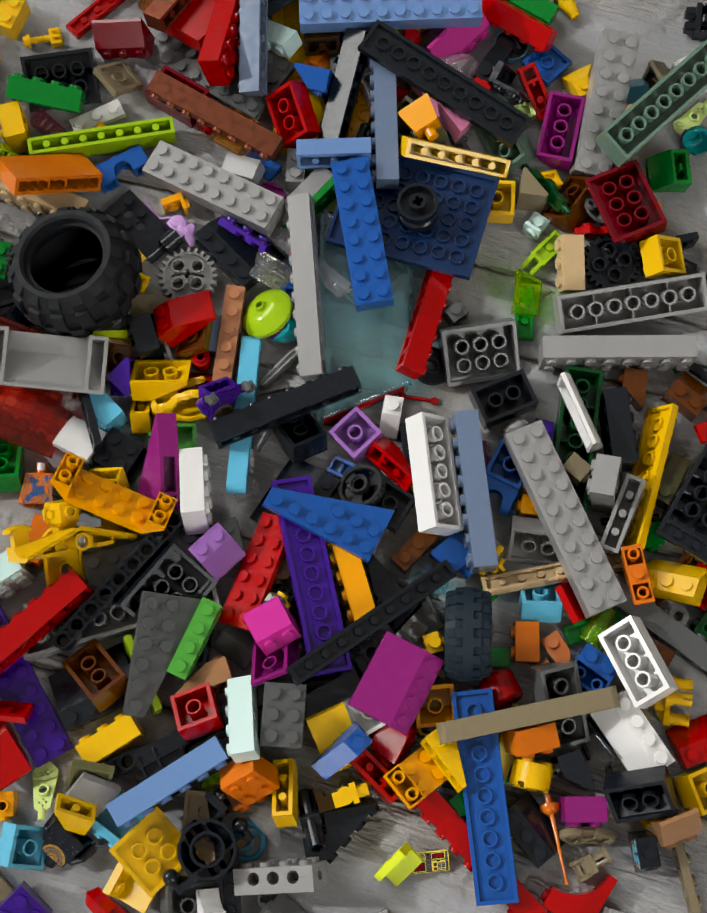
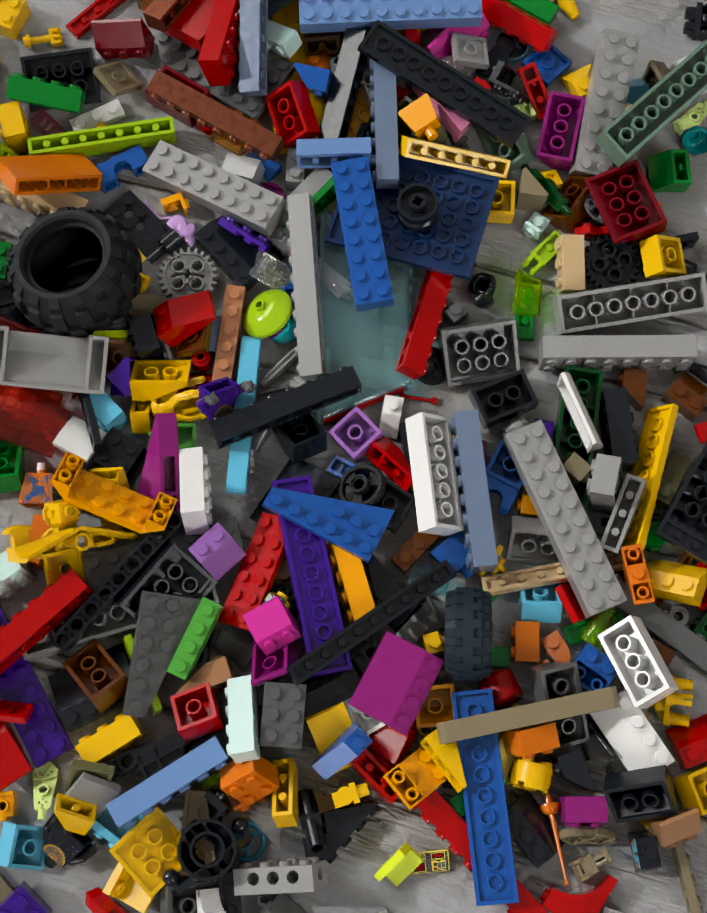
(469, 51): none -> light grey tile
(481, 289): none -> black hair

